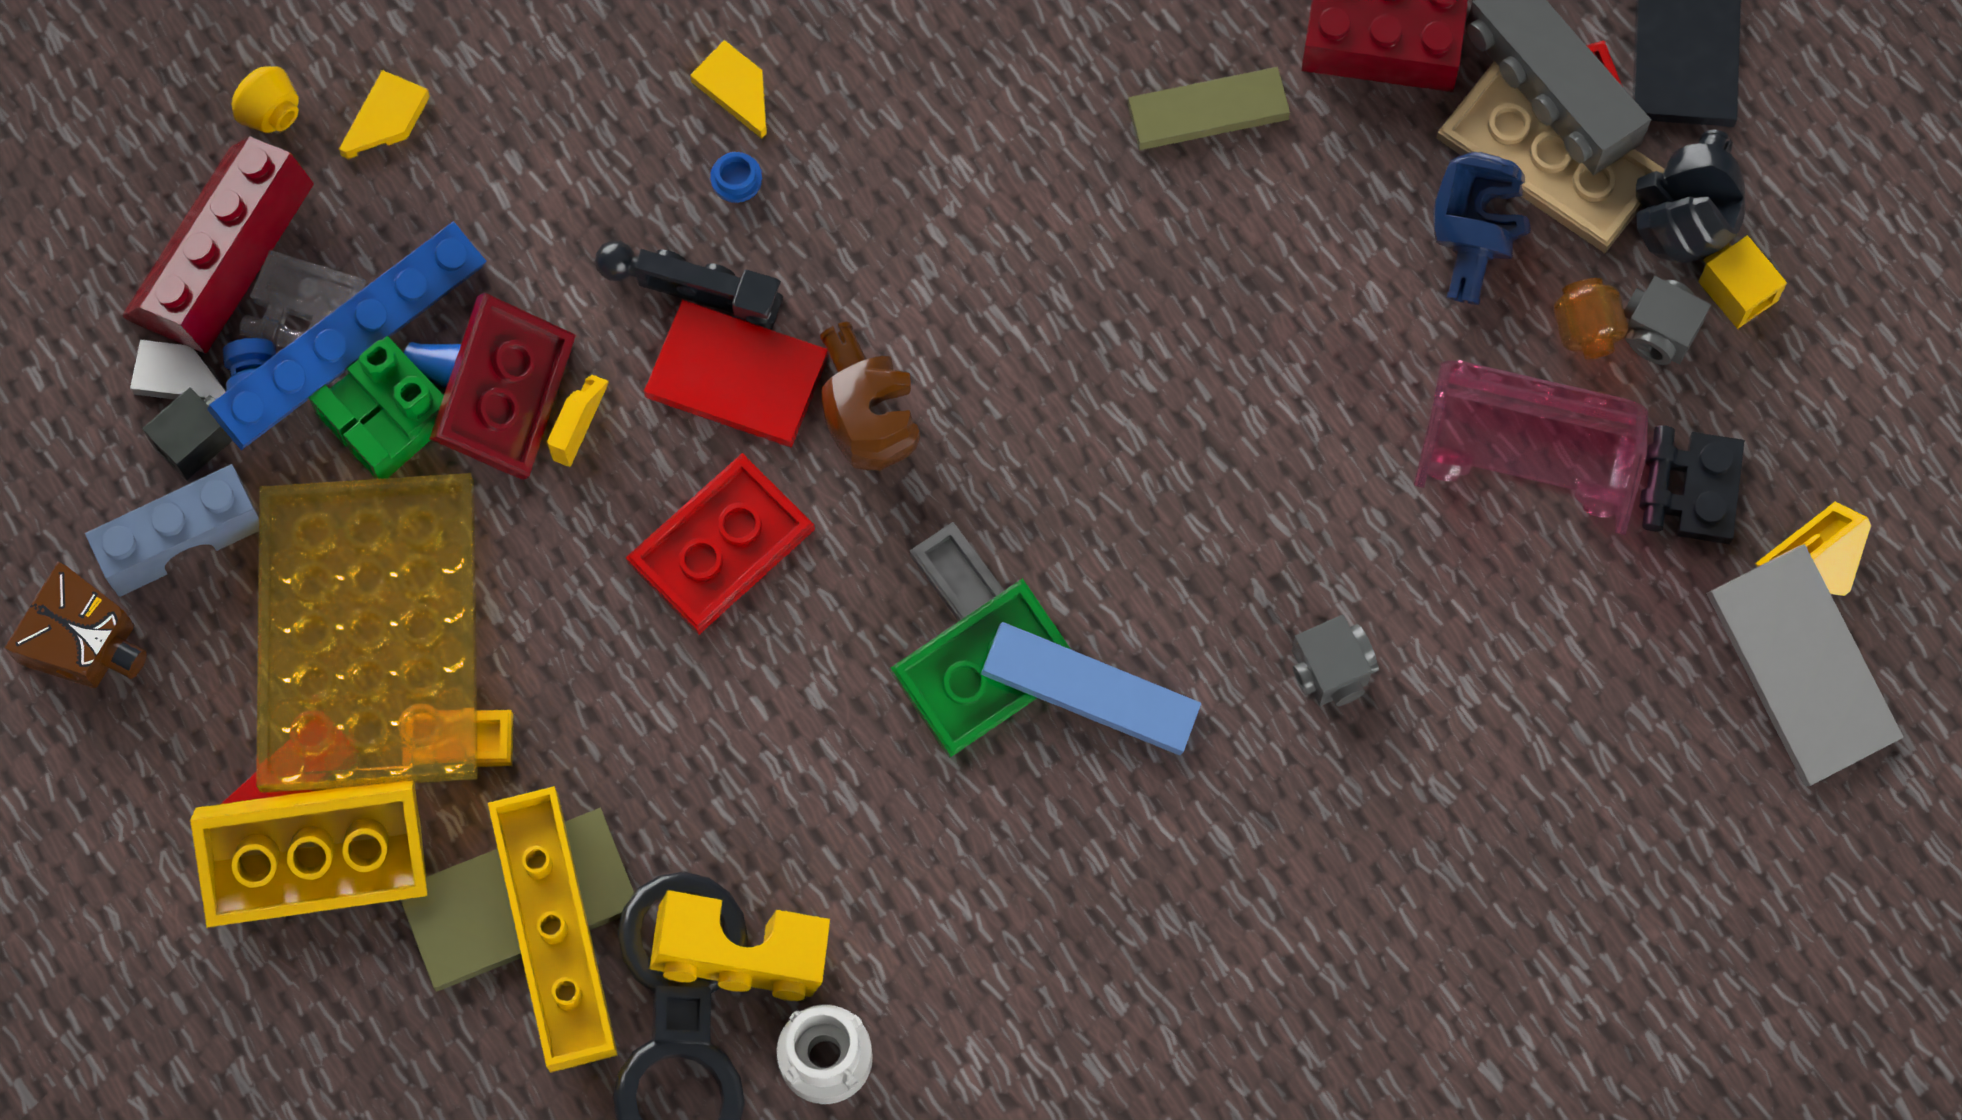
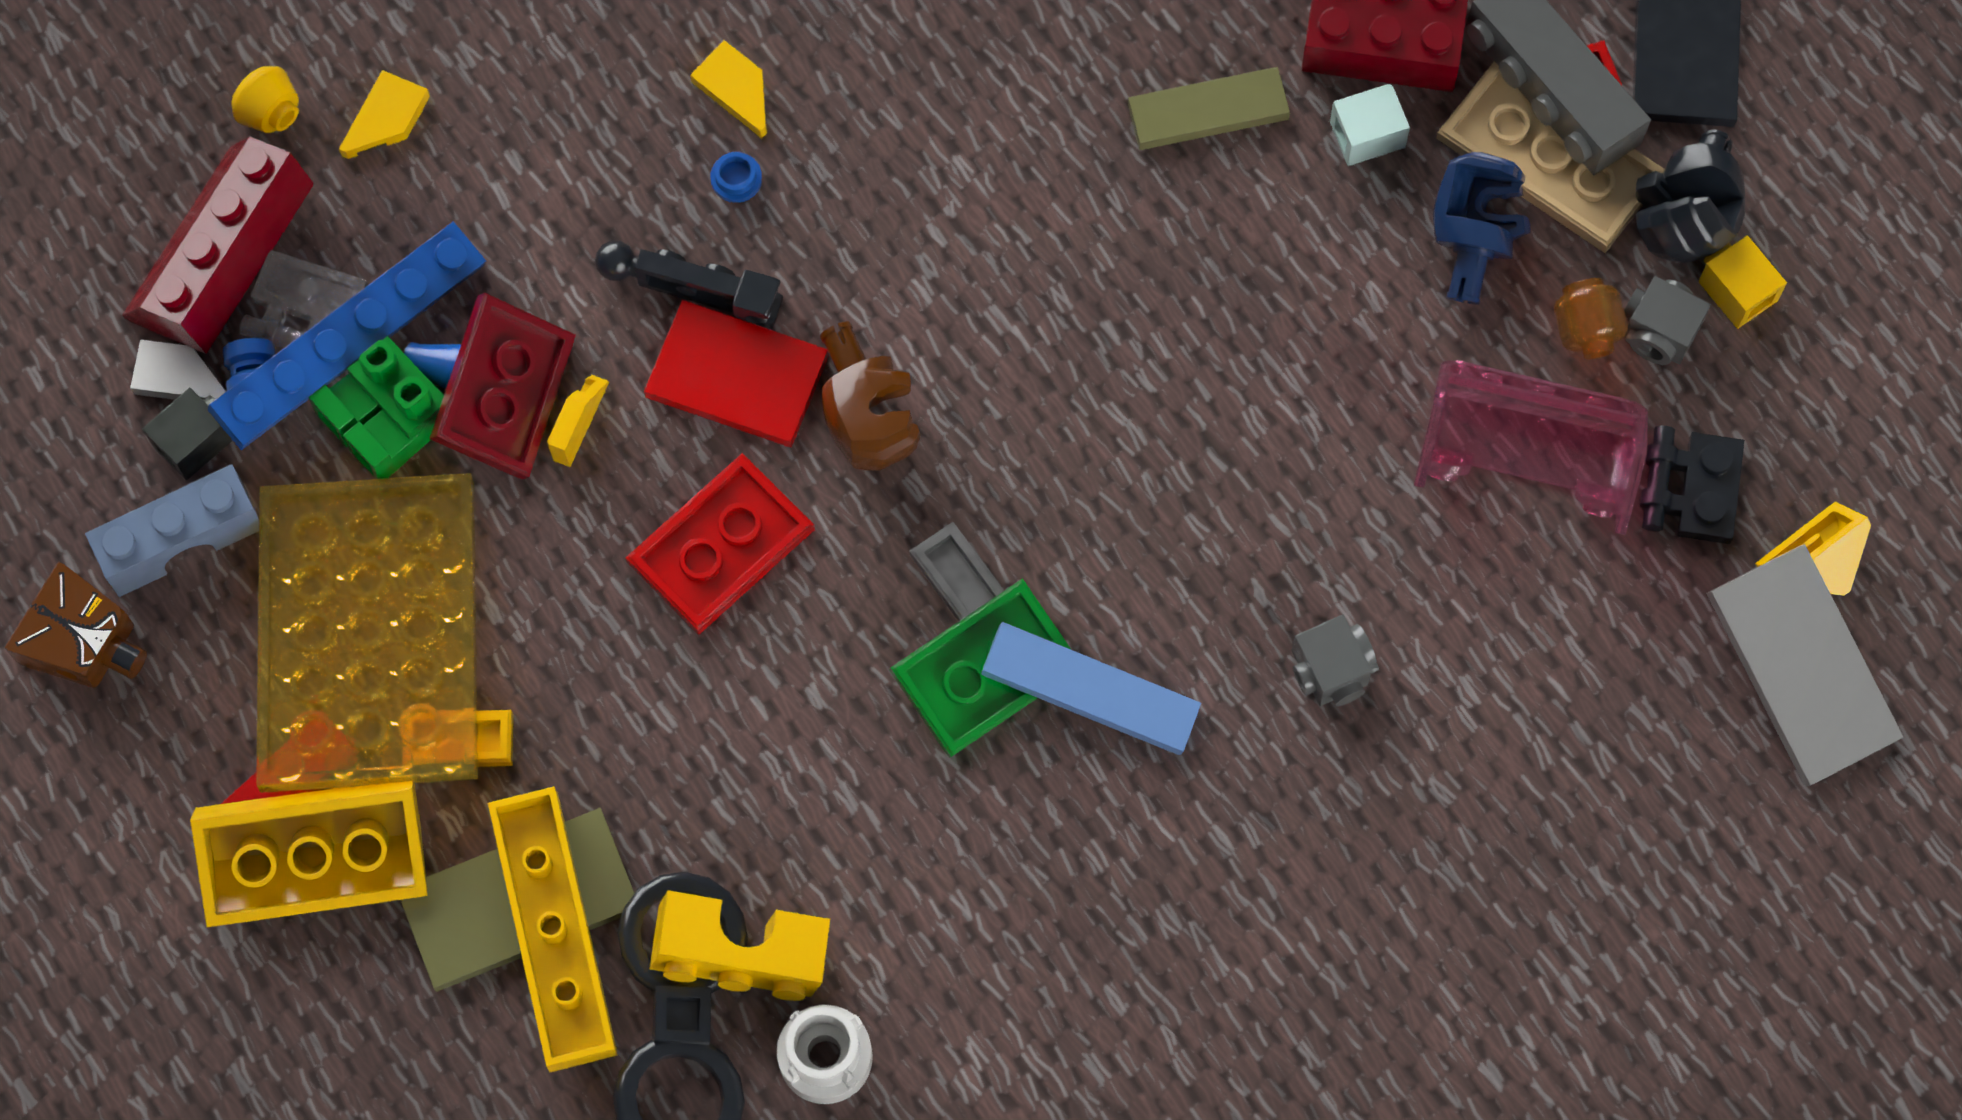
(1369, 124): none -> light aqua panel

